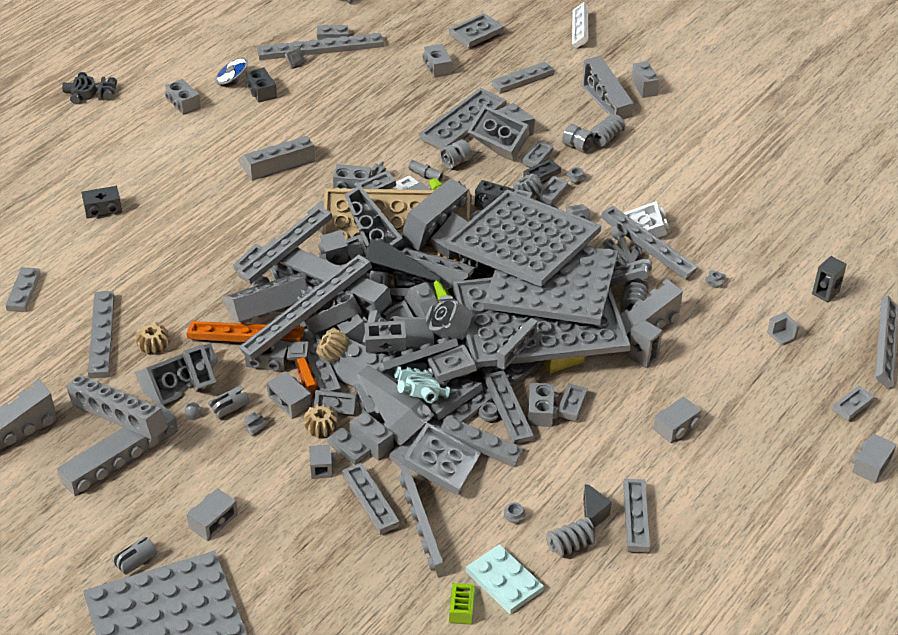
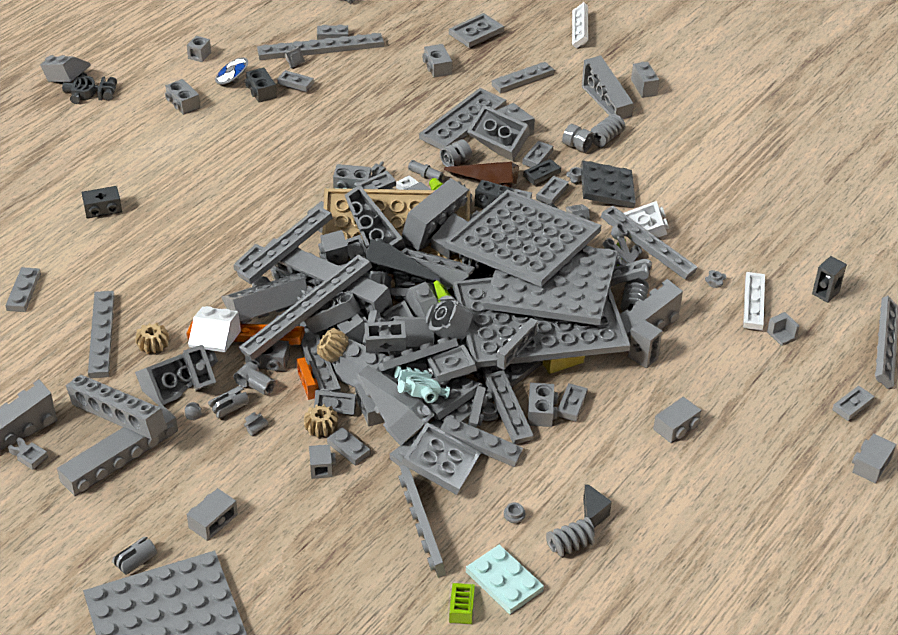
(29, 455): none -> light grey plate
(63, 68): none -> light grey slope
(199, 48): none -> light grey brick
(214, 328): none -> white slope
(251, 376): none -> light grey piece
(278, 158): light grey slope -> none
(289, 394): light grey brick -> none
(295, 81): none -> light grey plate
(297, 350): light grey brick -> none
(371, 498): light grey plate -> none
(372, 435): light grey brick -> none
(478, 402): none -> light grey plate
(499, 173): none -> reddish brown wedge
(529, 183): light grey gear -> none
(607, 184): none -> dark grey plate
(636, 515): light grey plate -> none
(754, 301): none -> white plate

